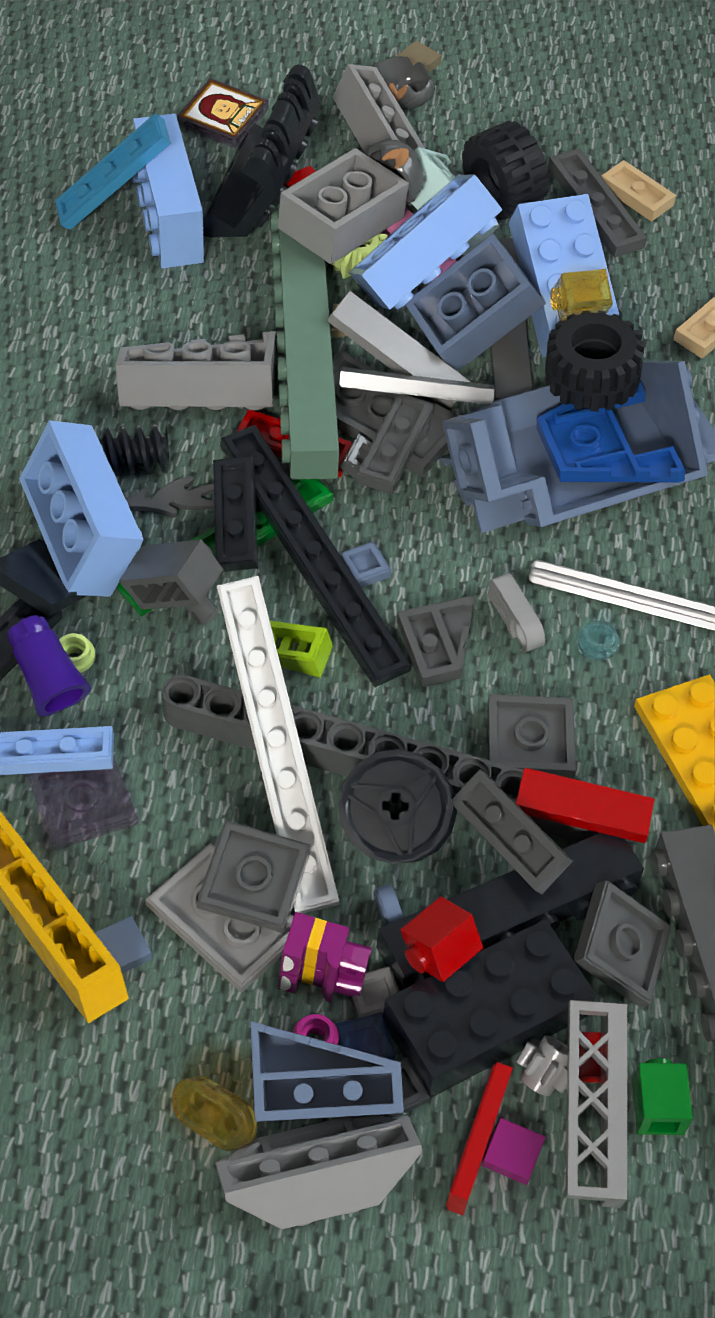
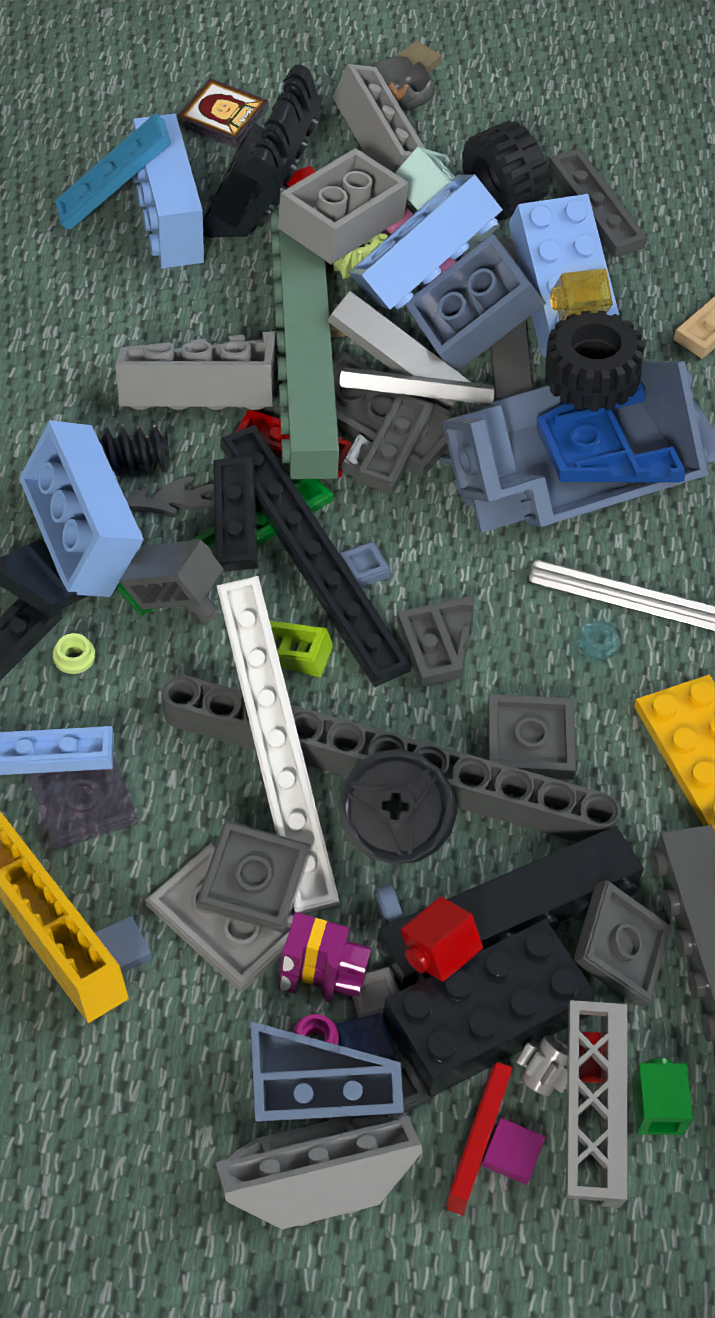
(46, 666): dark purple plant -> none
(222, 1116): clear yellow plate -> none
(400, 160): dark grey hair -> none
(511, 832): dark grey plate -> none
(516, 612): light grey piece -> none
(585, 805): red tile -> none
(639, 190): tan plate -> none

